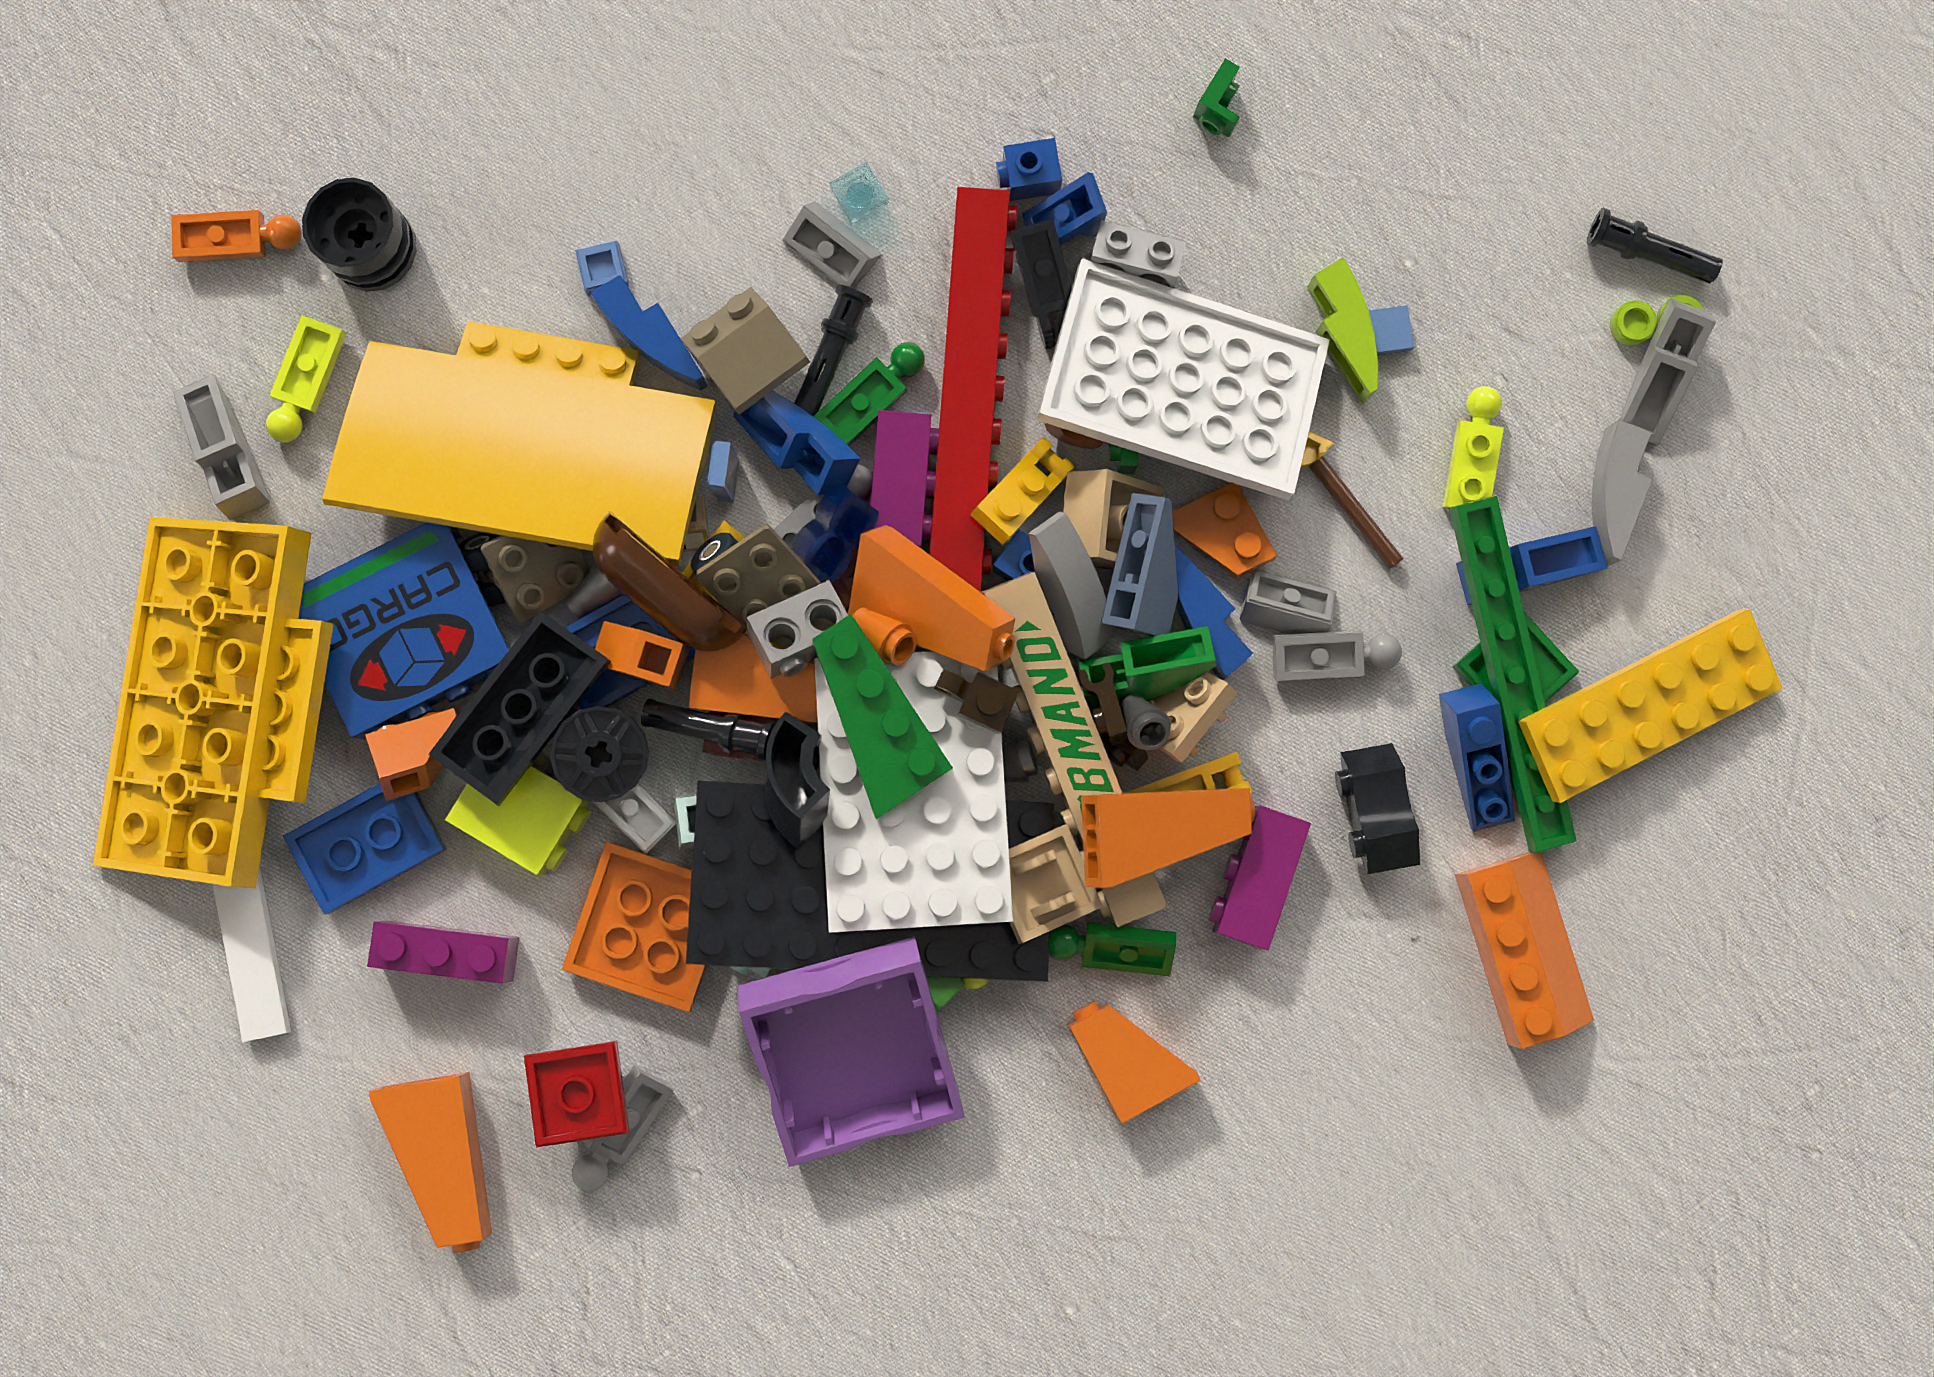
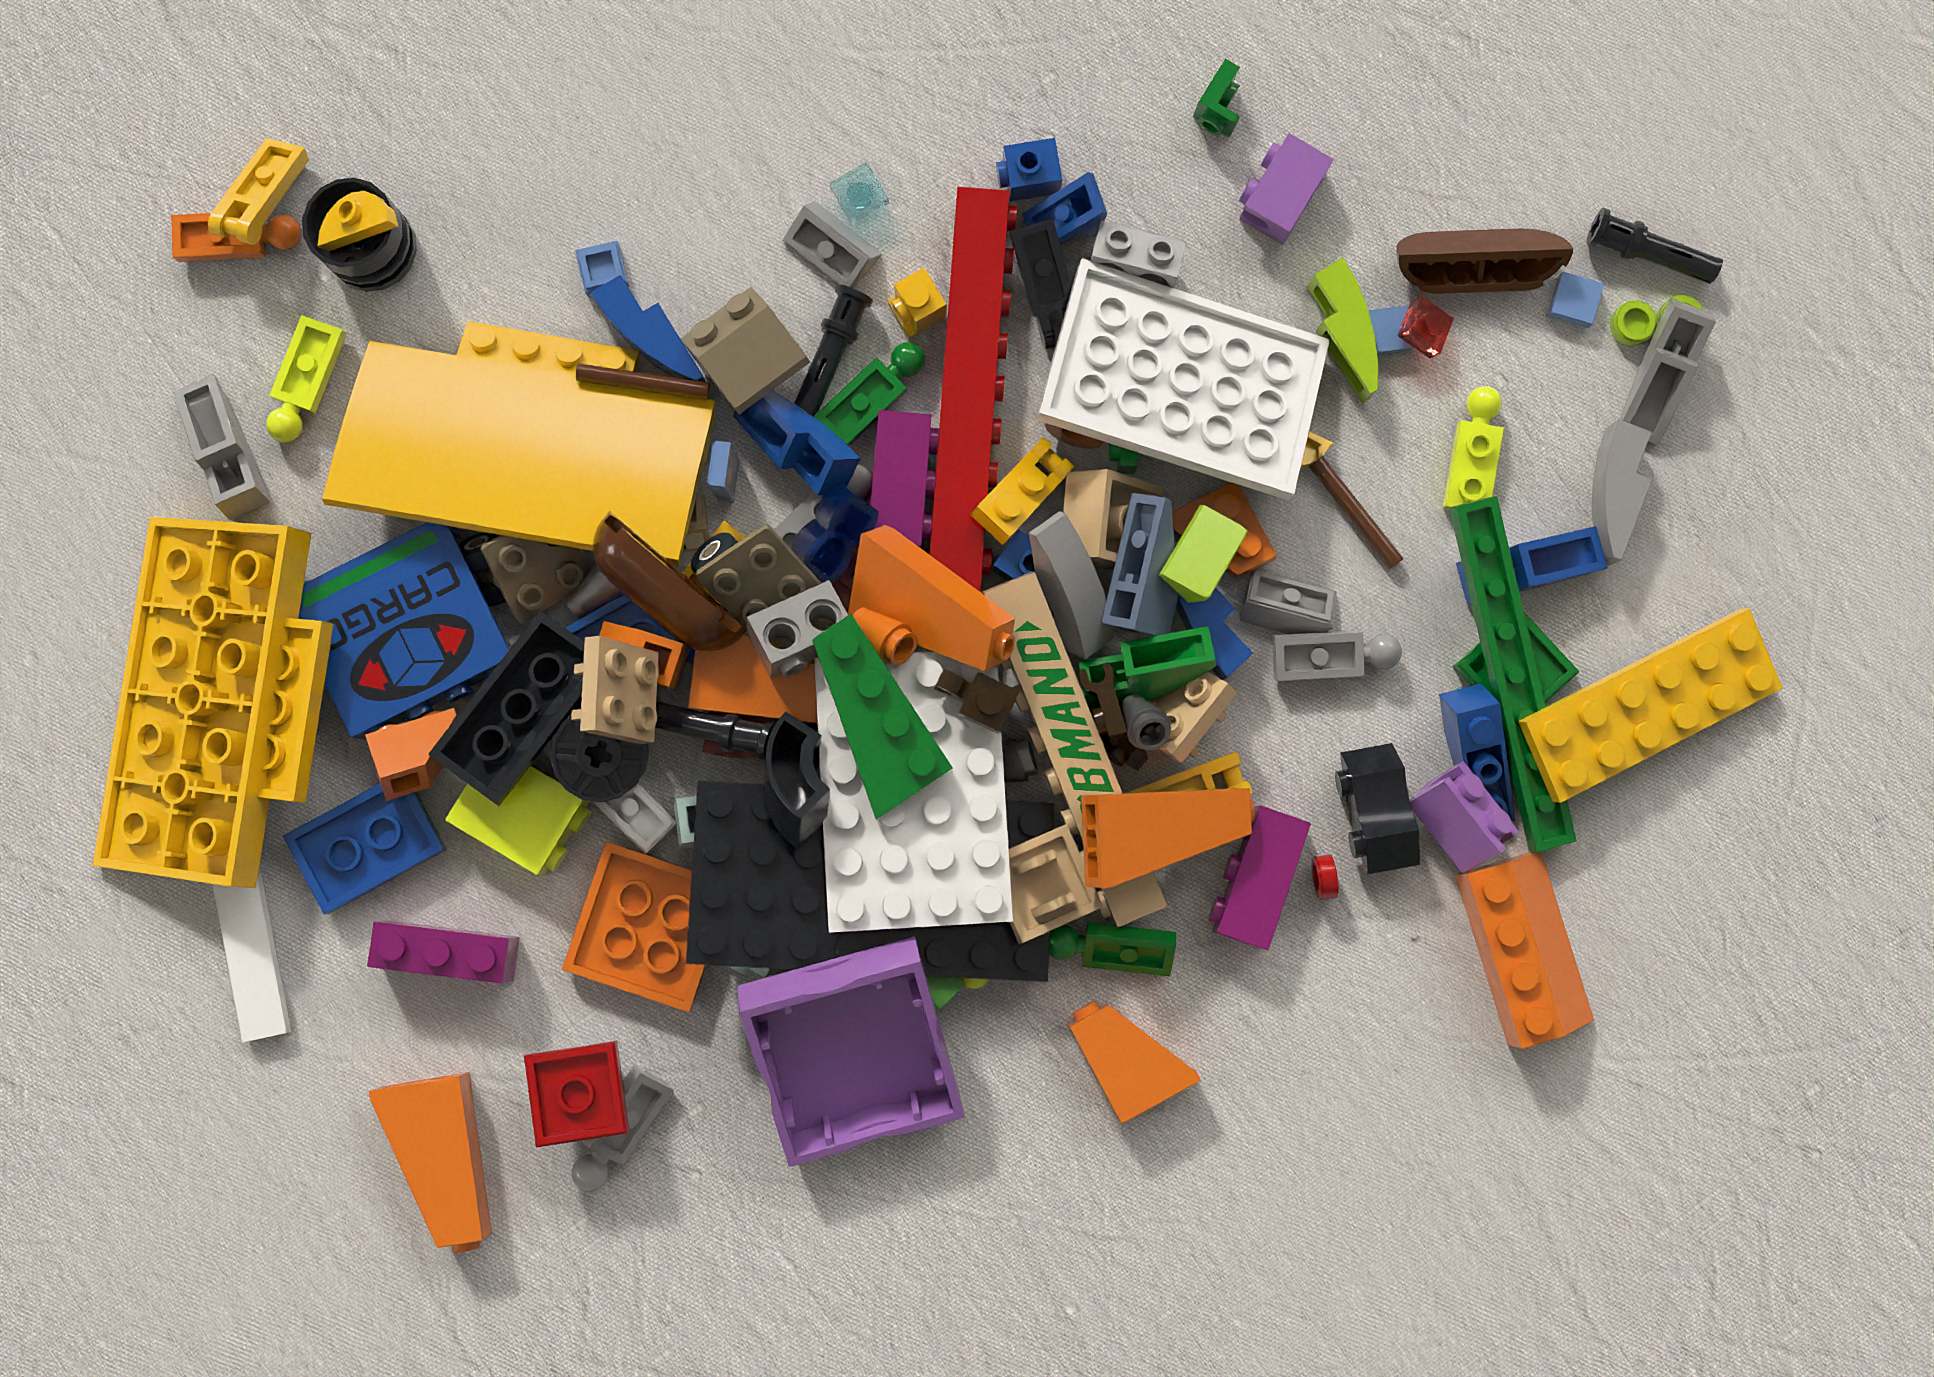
(257, 191): none -> yellow plate
(354, 219): none -> yellow plate
(618, 690): none -> tan plate
(642, 381): none -> reddish brown bar
(917, 303): none -> yellow brick
(1202, 554): none -> lime slope
(1285, 188): none -> medium lavender brick
(1325, 877): none -> red tile
(1425, 327): none -> clear red plate
(1463, 817): none -> medium lavender brick
(1481, 259): none -> reddish brown brick
(1575, 299): none -> medium blue tile

